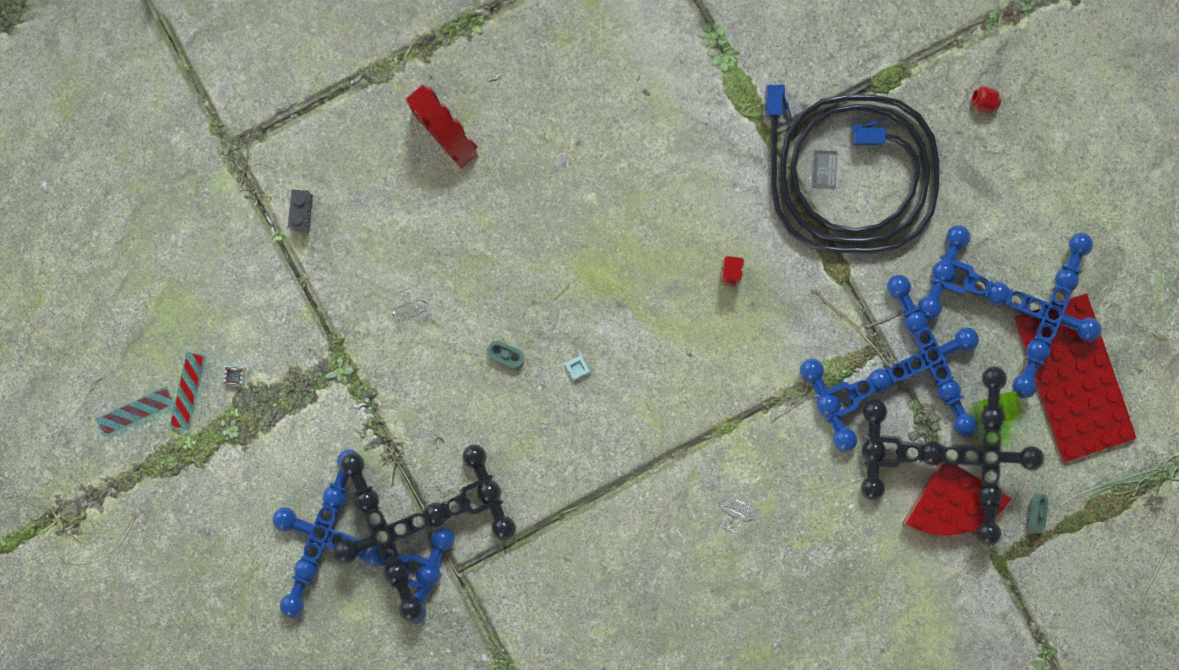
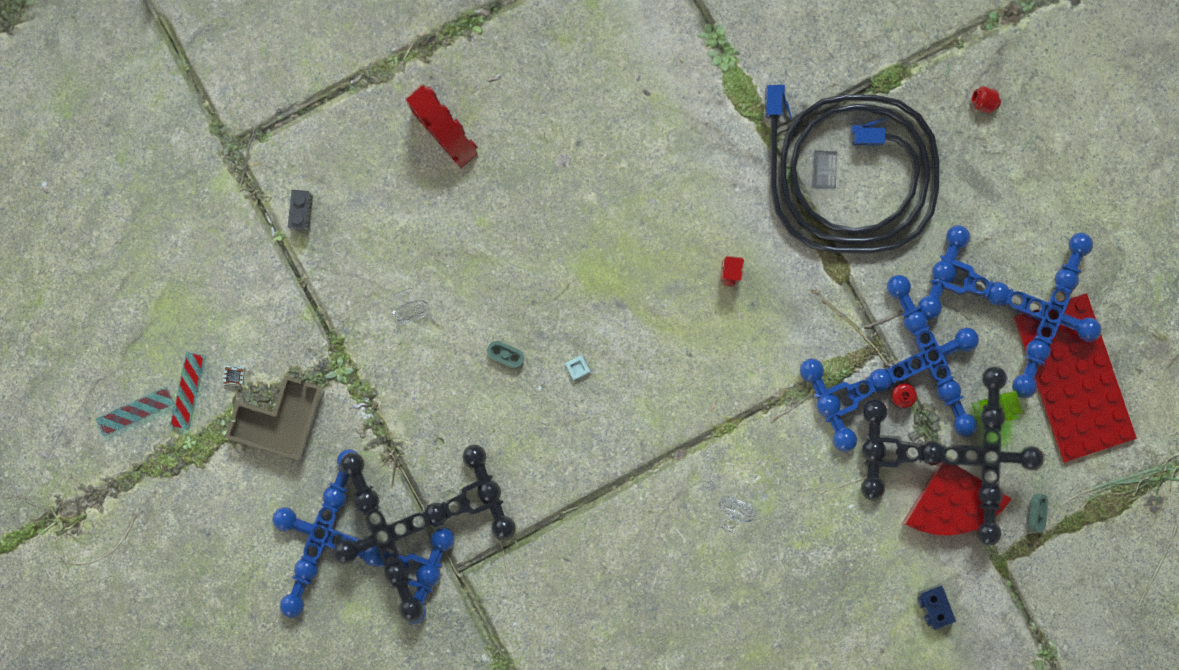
(285, 428): none -> dark tan piece
(897, 398): none -> red head
(936, 607): none -> dark blue brick

